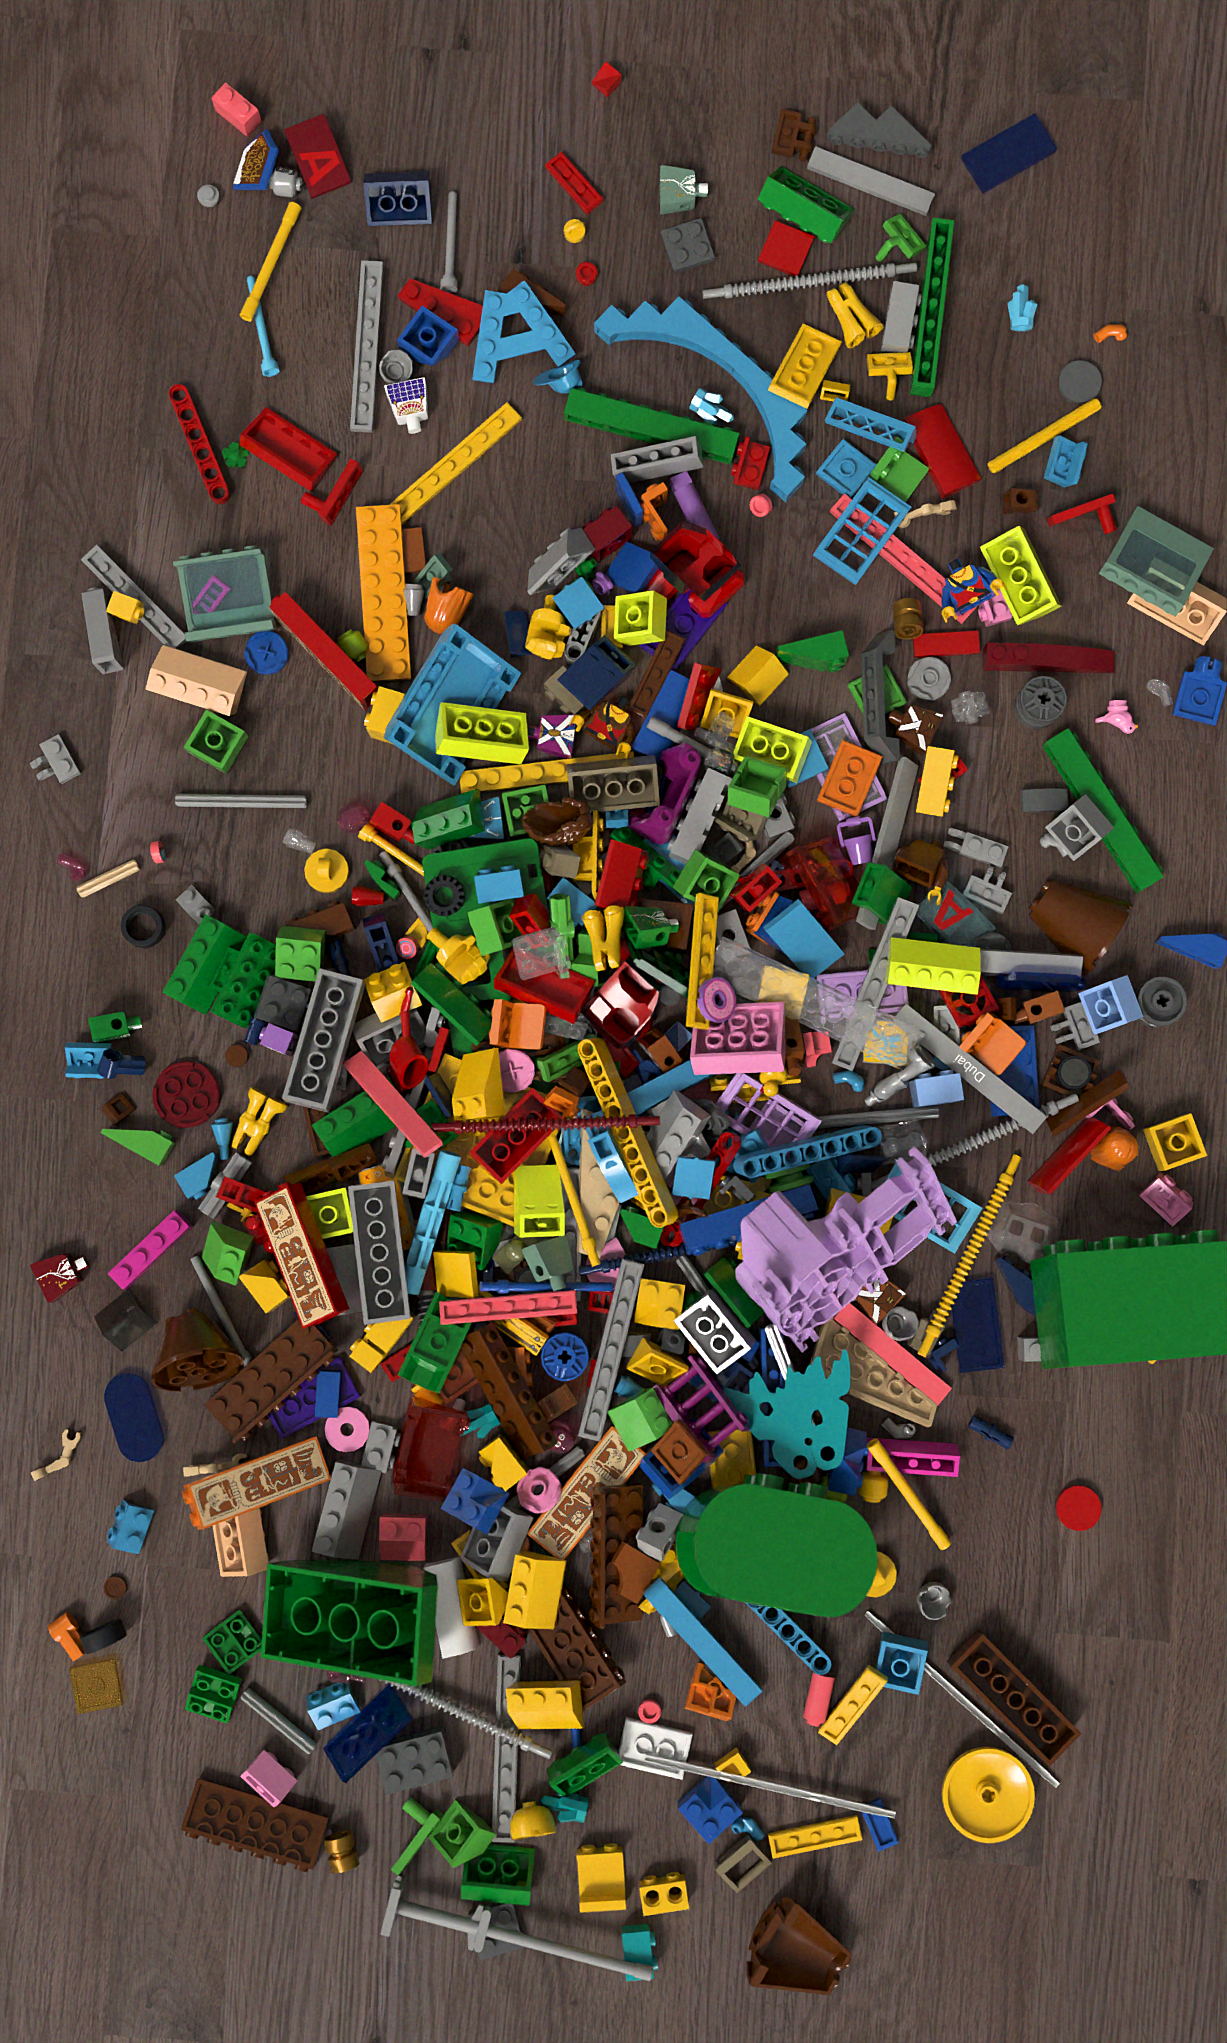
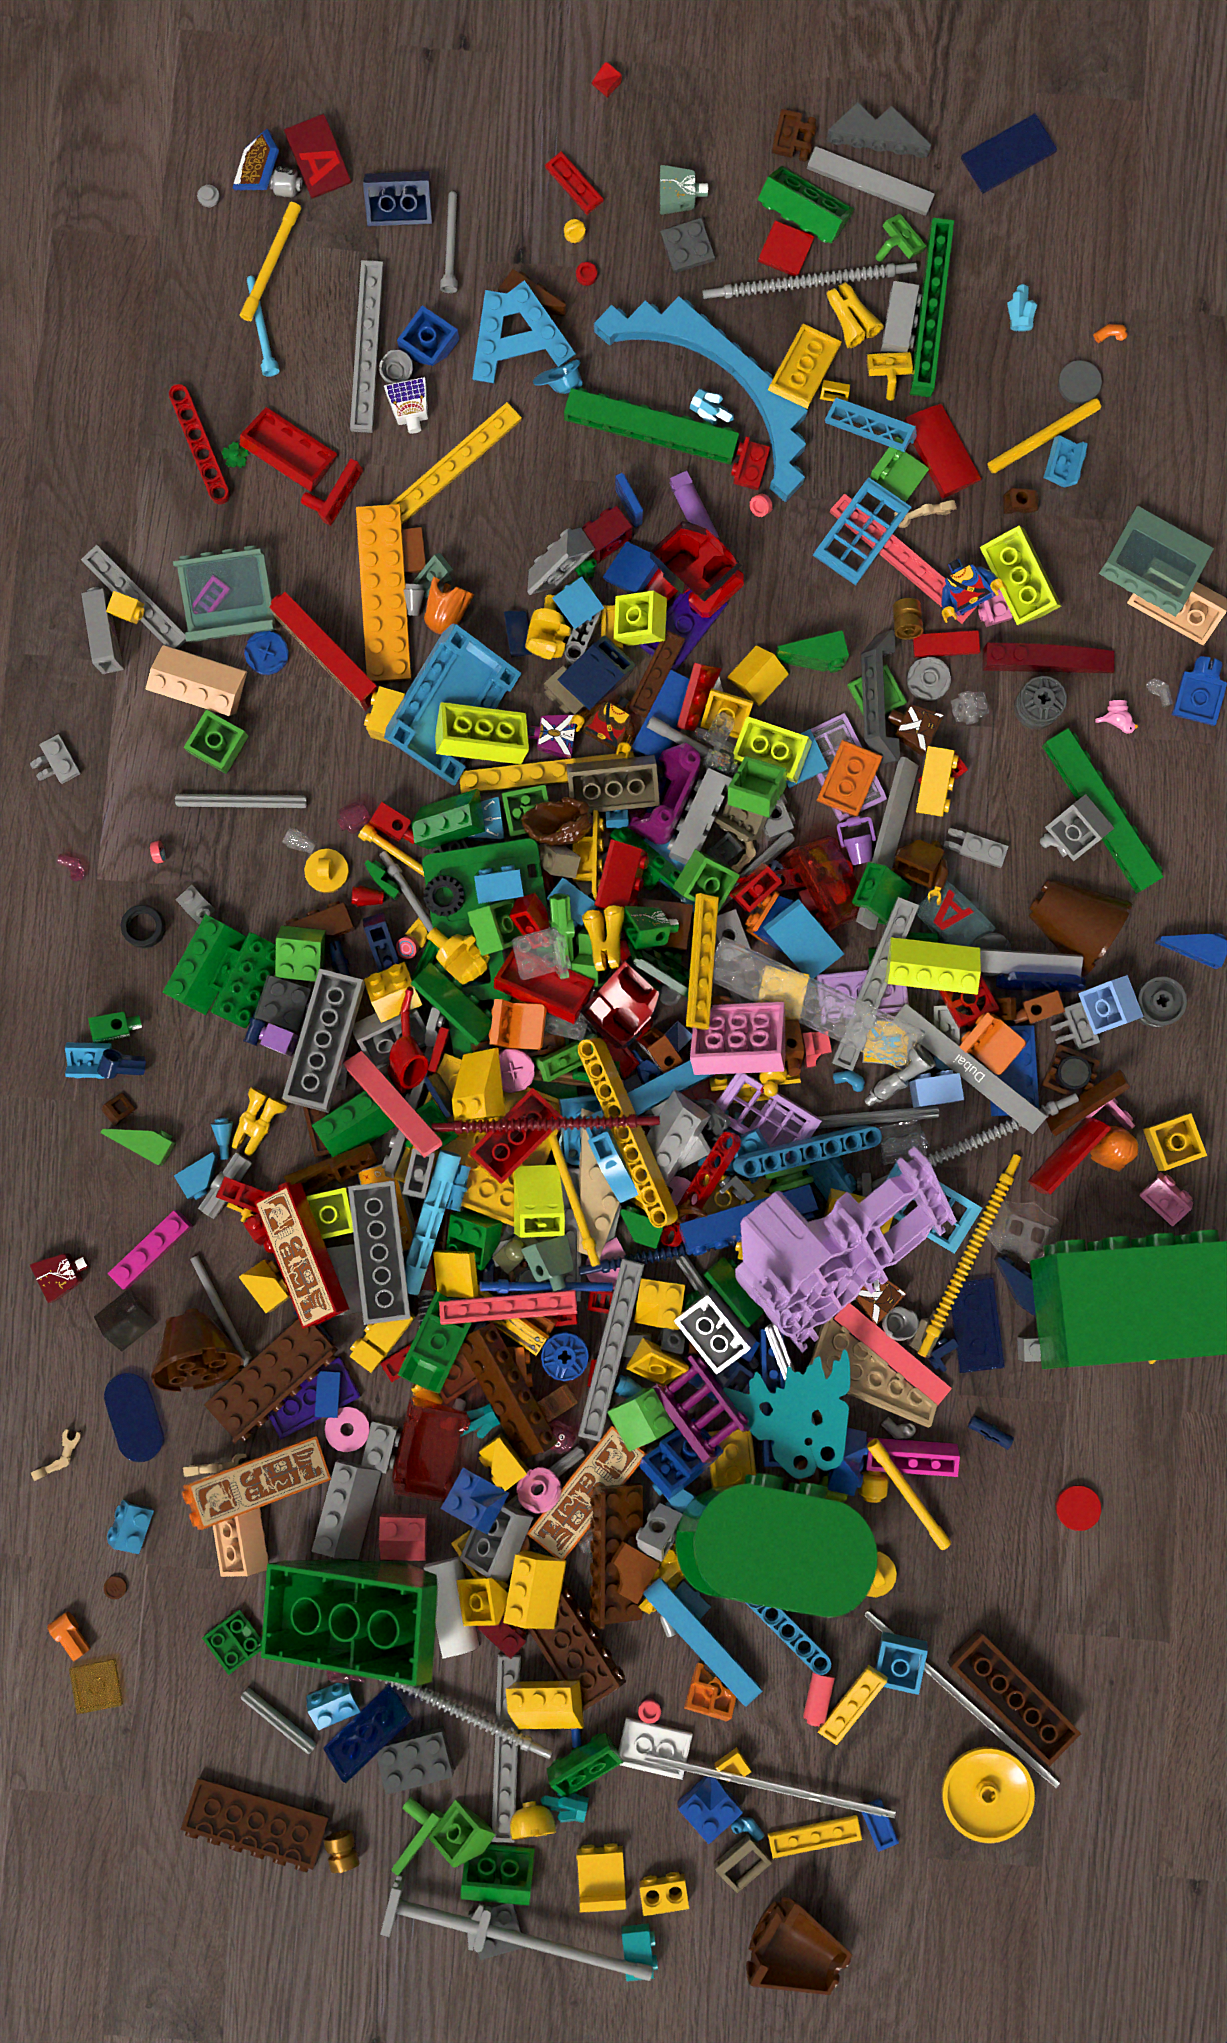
(103, 1636): black tyre -> none
(108, 878): tan axle -> none
(186, 1094): dark red tile -> none
(213, 1694): green slope -> none
(227, 1252): bright green slope -> none
(236, 109): coral brick -> none
(236, 1056): reddish brown tile -> none
(269, 1778): bright pink brick -> none
(353, 645): lime head -> none
(453, 309): red wing -> none
(563, 1102): orange bracket -> none
(575, 1082): reddish brown bracket -> none
(601, 584): medium lavender plate -> none
(653, 498): orange bracket -> none
(658, 460): light grey brick -> none
(680, 1451): dark orange tile -> none
(693, 1177): dark azure piece -> none
(726, 999): tile -> none
(846, 469): dark azure tile -> none
(859, 1163): dark blue slope -> none
(933, 1600): light grey hair -> none
(987, 894): light grey hinge -> none
(1044, 800): dark grey slope -> none
(1100, 505): red piece -> none

